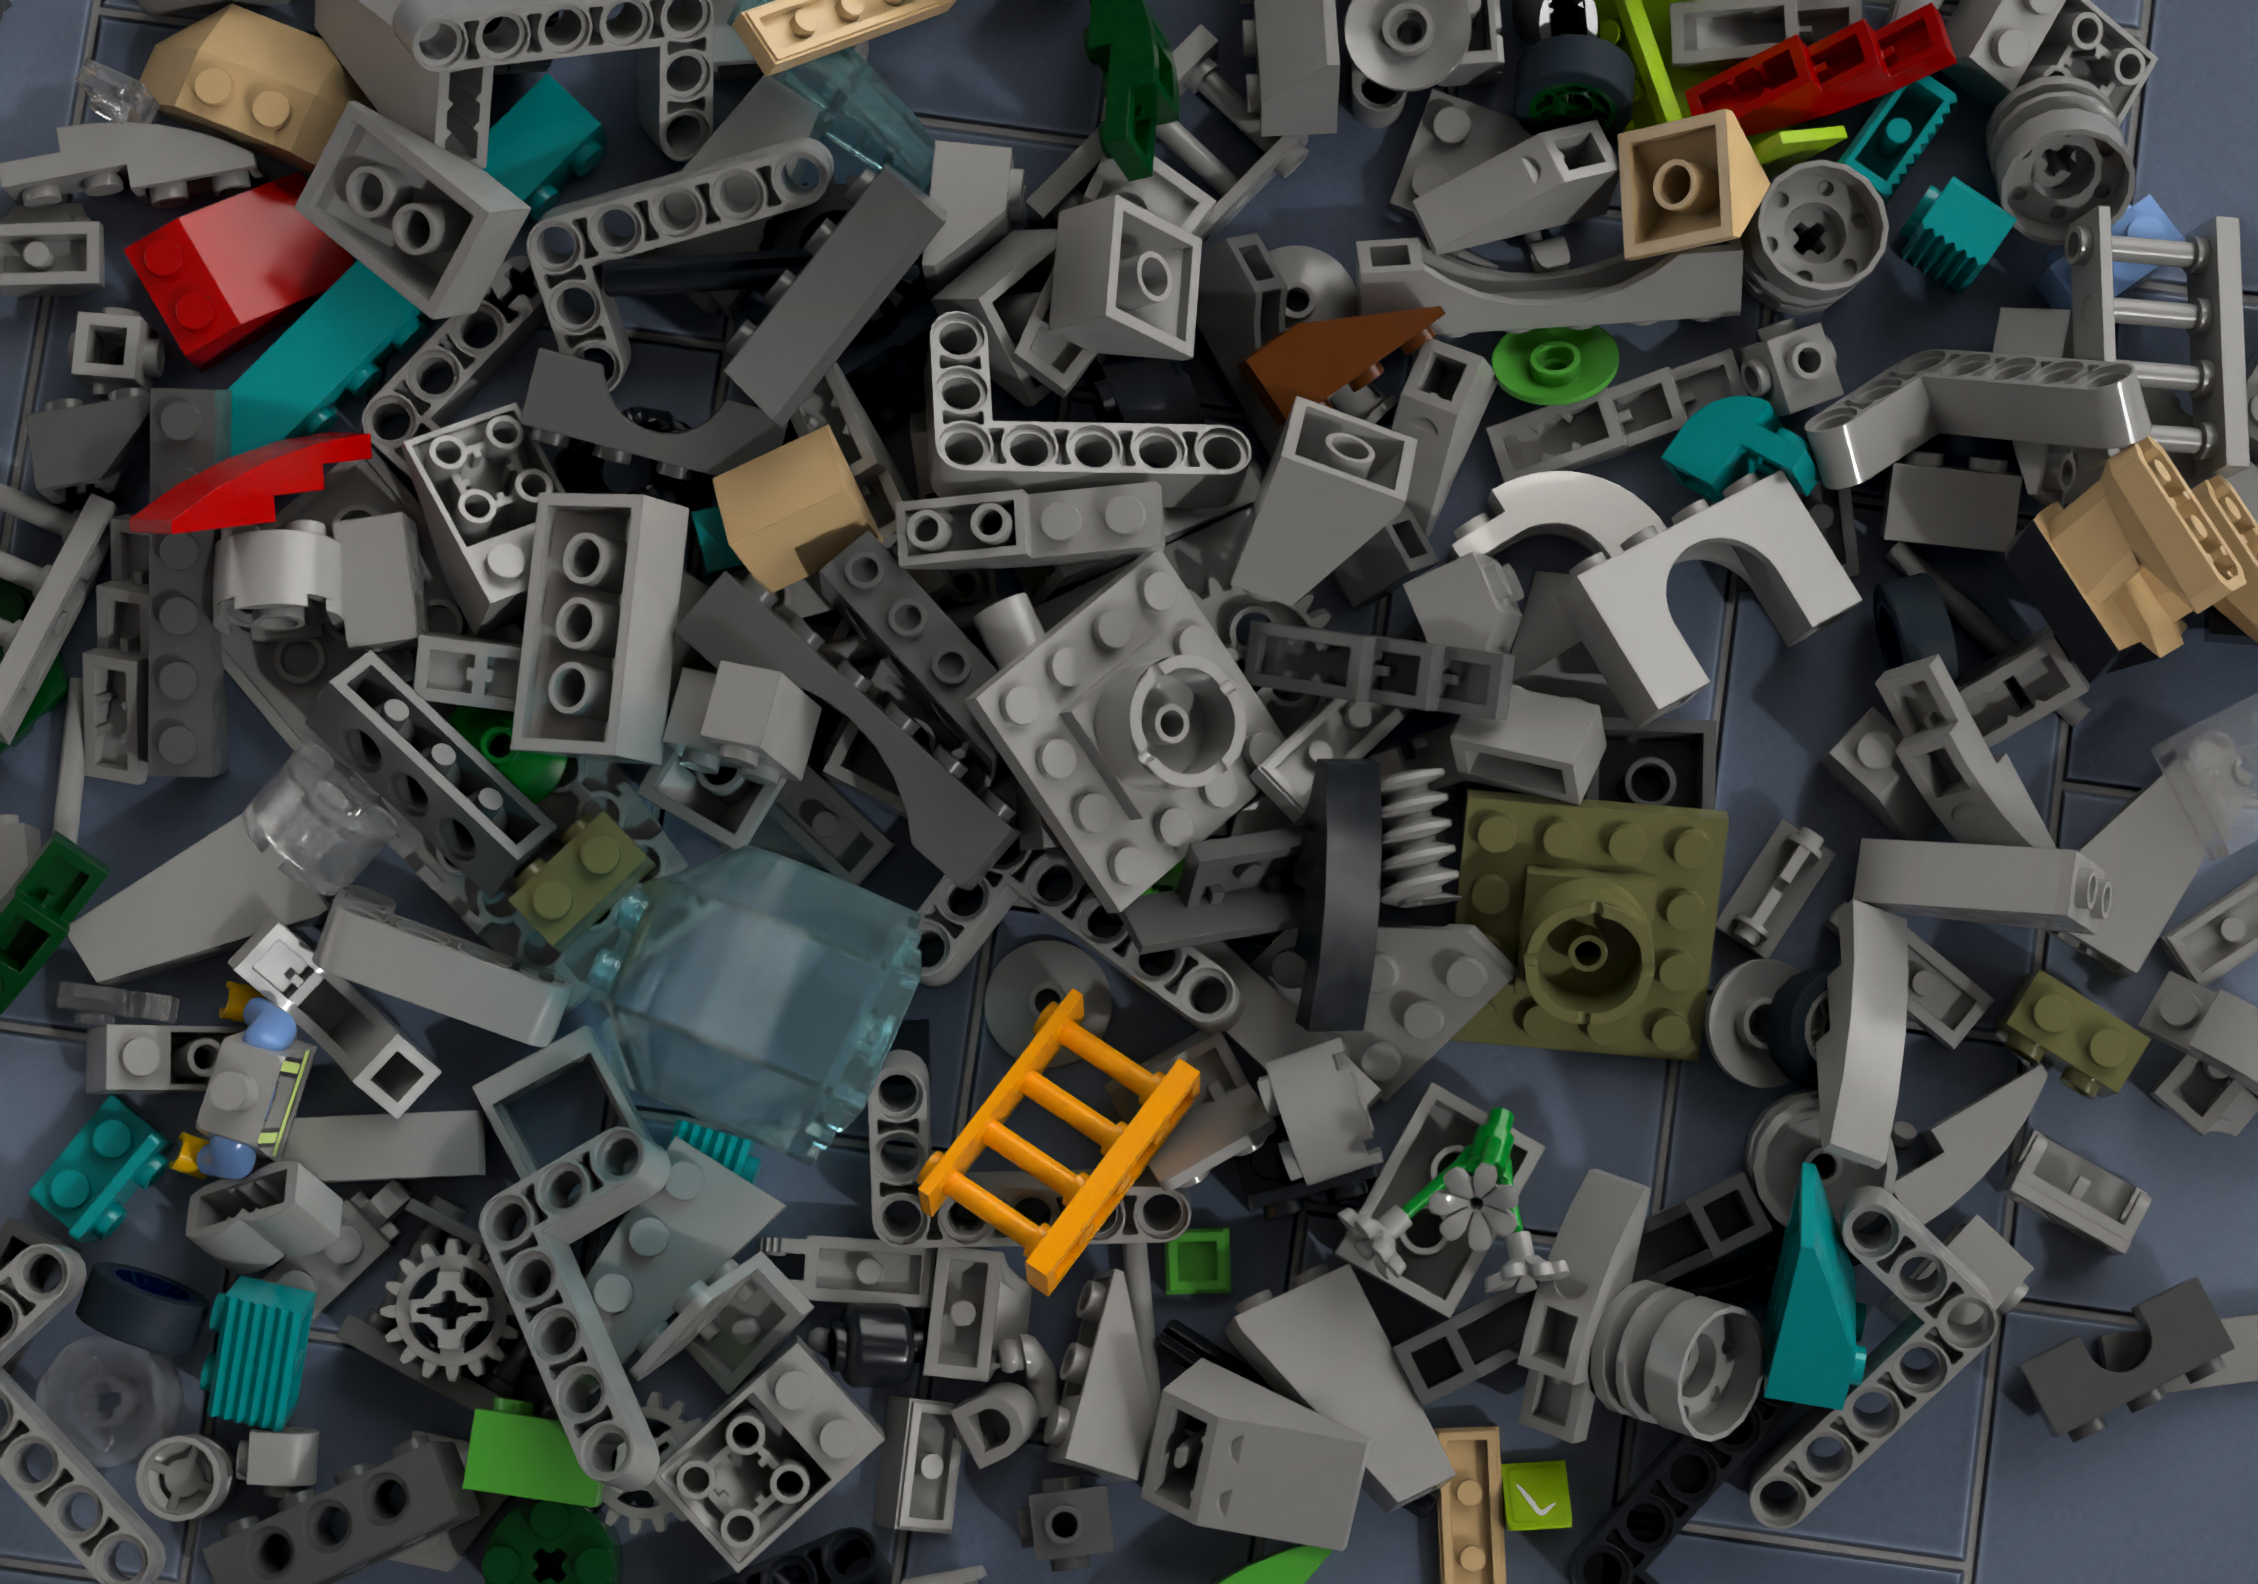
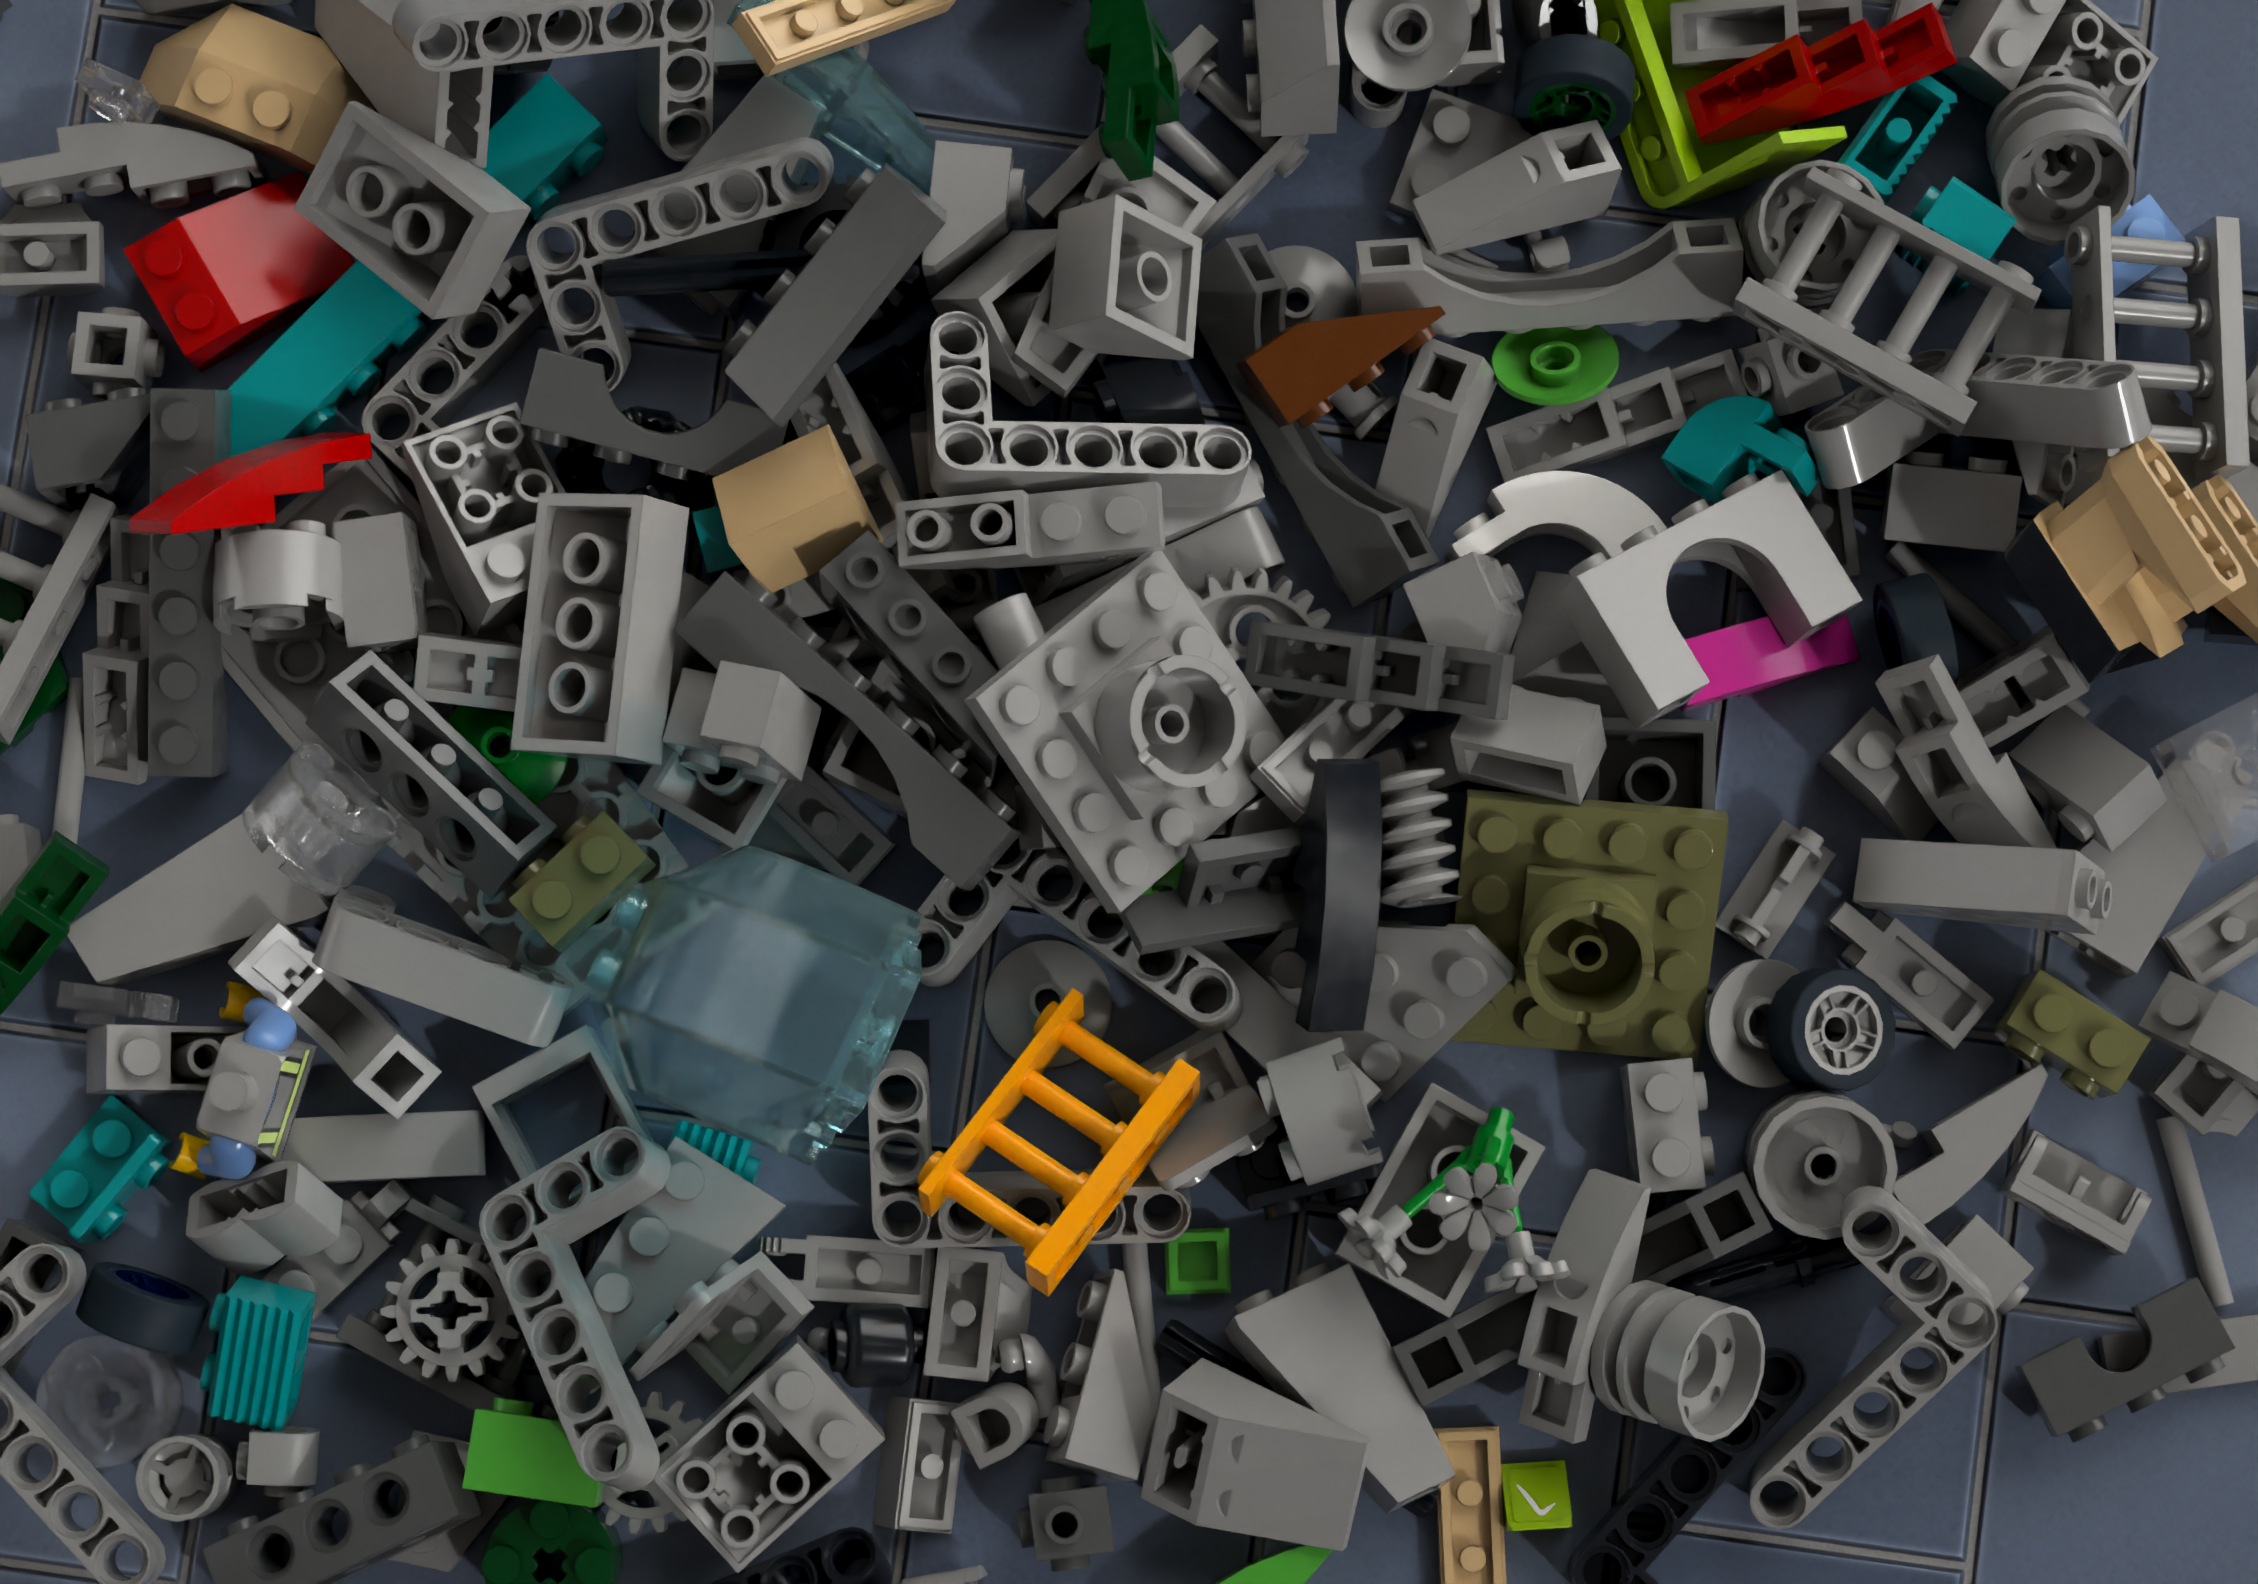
(1320, 500): light grey slope -> none
(1664, 1126): none -> light grey brick
(1687, 184): tan slope -> none
(1756, 658): none -> dark pink slope
(1813, 1307): teal slope -> none
(1867, 1033): light grey slope -> none
(1885, 365): none -> light grey fence
(2087, 779): none -> light grey brick
(2195, 1211): none -> light grey bar

